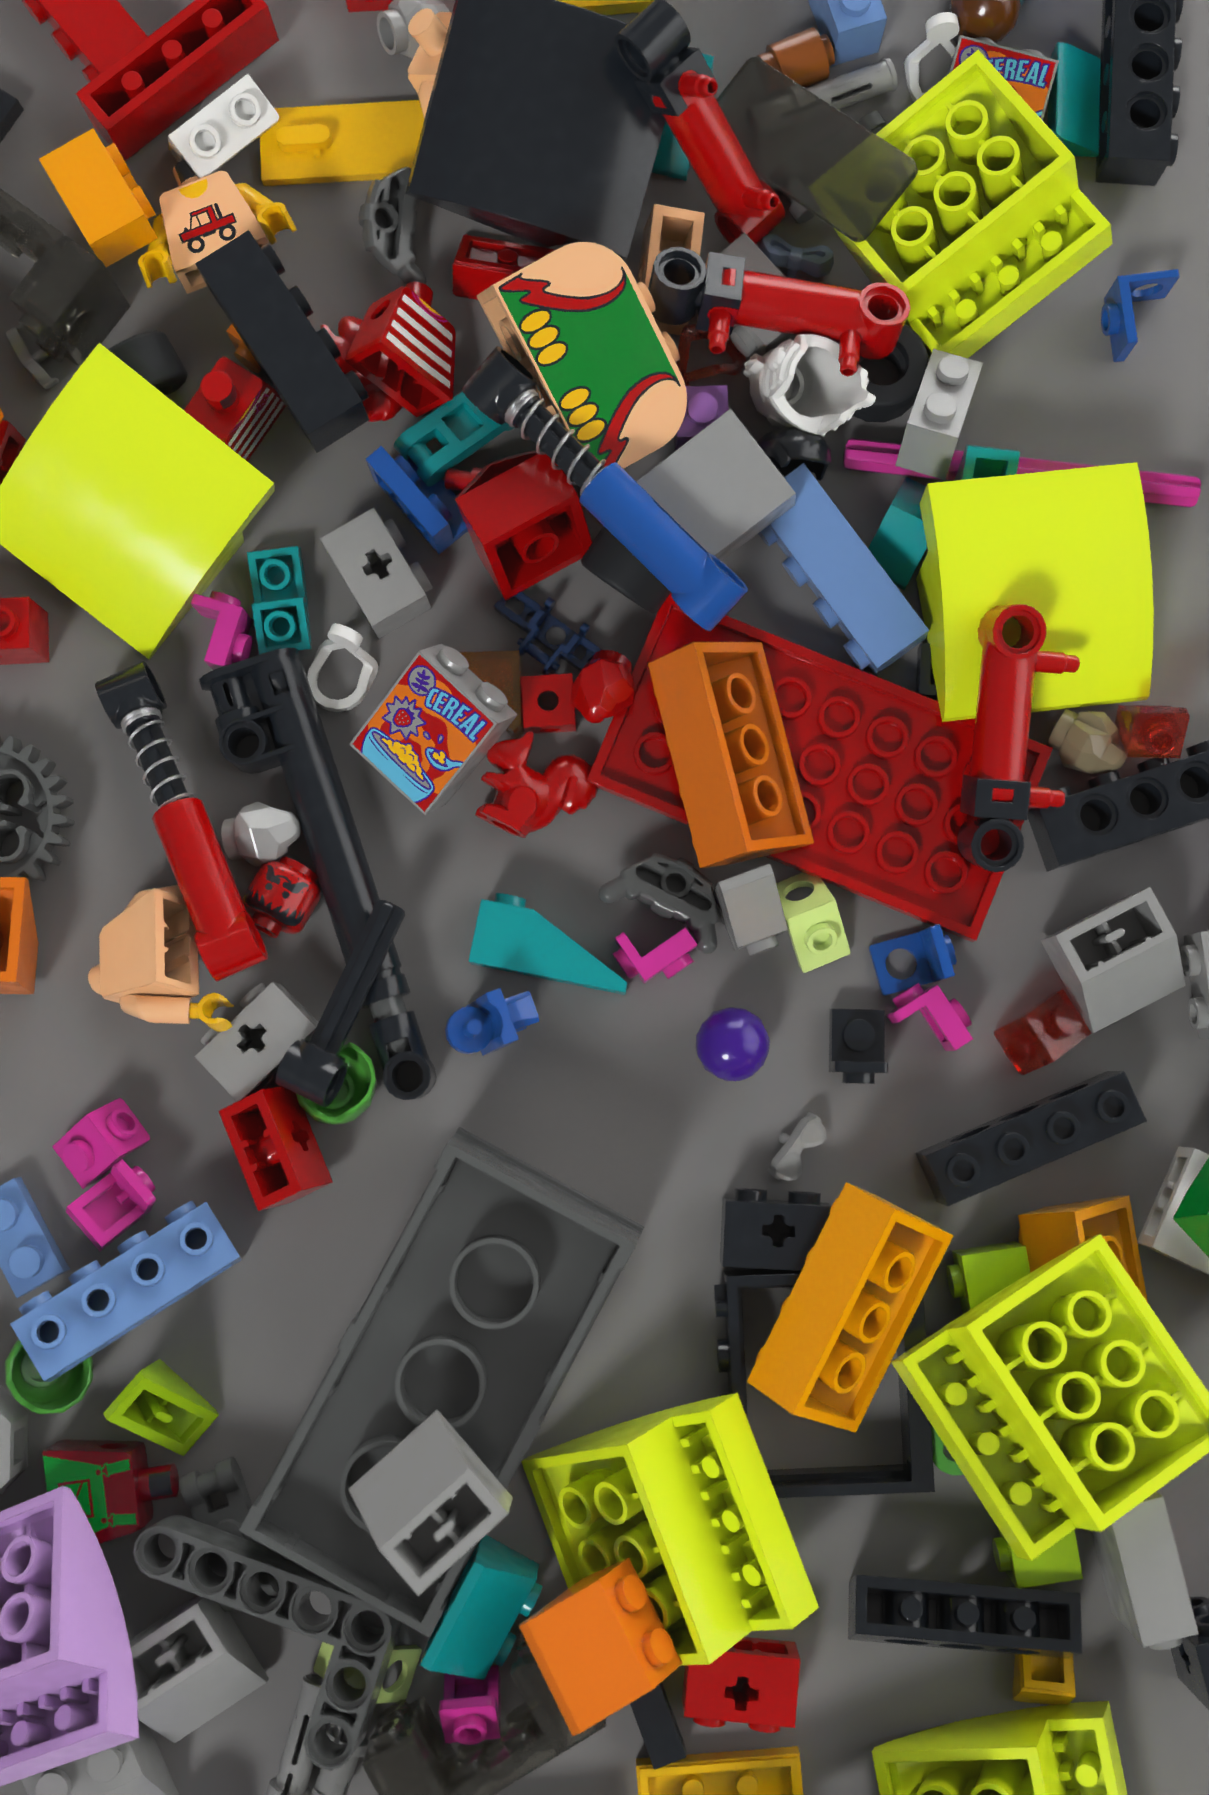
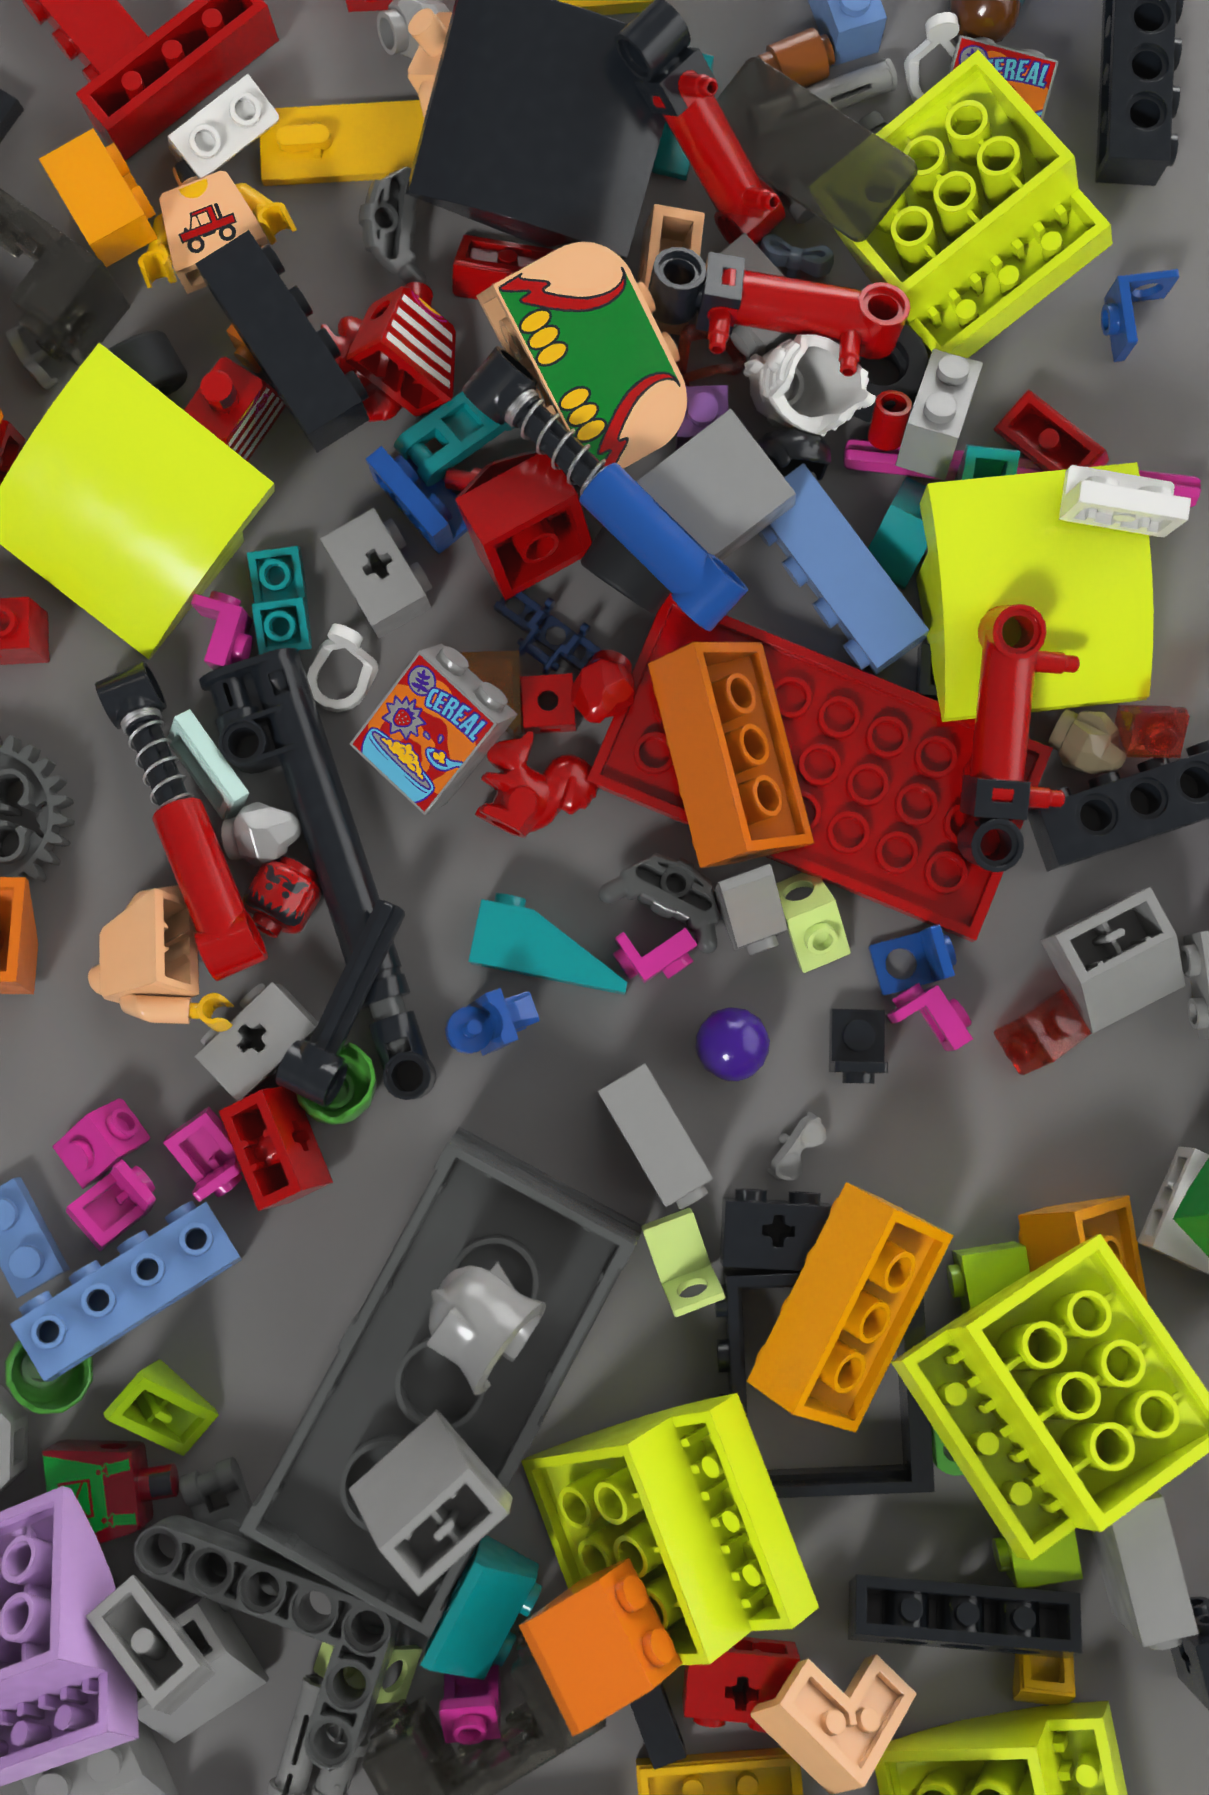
(150, 1646): none -> light grey slope
(205, 1154): none -> dark pink bracket
(207, 765): none -> light aqua tile
(479, 1319): none -> light grey helmet
(657, 1137): none -> light grey brick
(682, 1261): none -> yellowish green bracket
(835, 1732): none -> light nougat panel
(889, 425): none -> red hinge
(1030, 1137): black brick -> none
(1048, 436): none -> red slope
(1075, 100): teal slope -> none
(1122, 502): none -> white bracket

